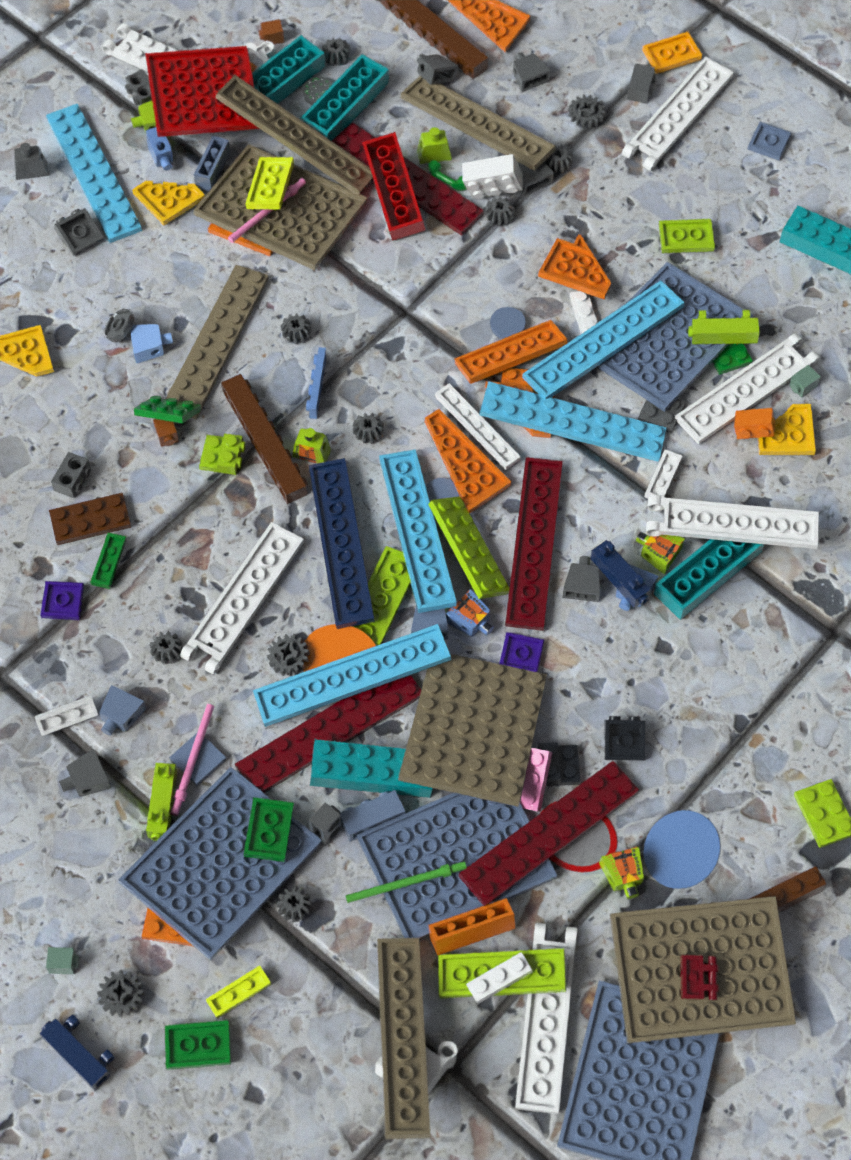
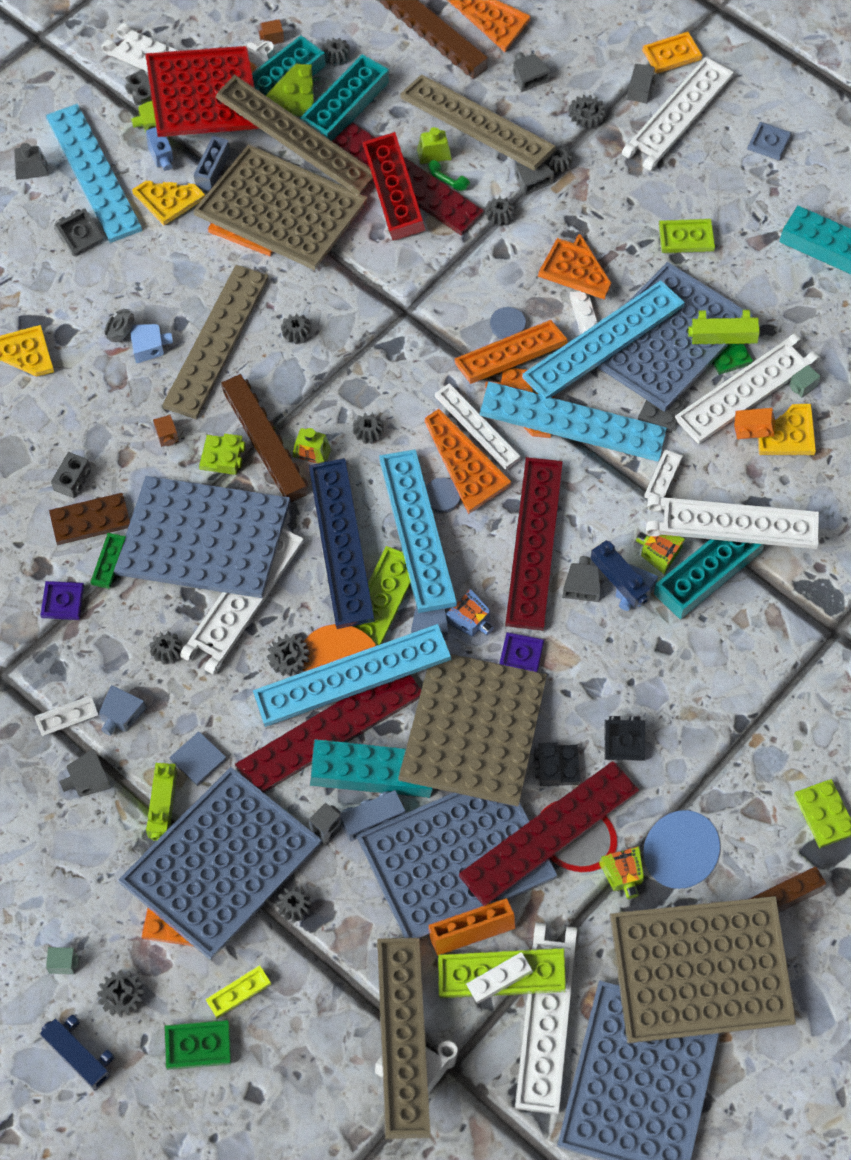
(167, 409): green plate -> none
(181, 794): bright pink bar -> none
(203, 536): none -> sand blue plate
(268, 829): green plate -> none
(270, 183): neon yellow plate -> none
(290, 192): bright pink bar -> none
(294, 90): none -> lime plate
(317, 376): medium blue plate -> none
(436, 69): dark grey torso -> none
(444, 870): bright green bar -> none
(469, 547): lime plate -> none
(492, 176): white brick -> none
(535, 779): bright pink plate -> none
(693, 977): dark red plate -> none

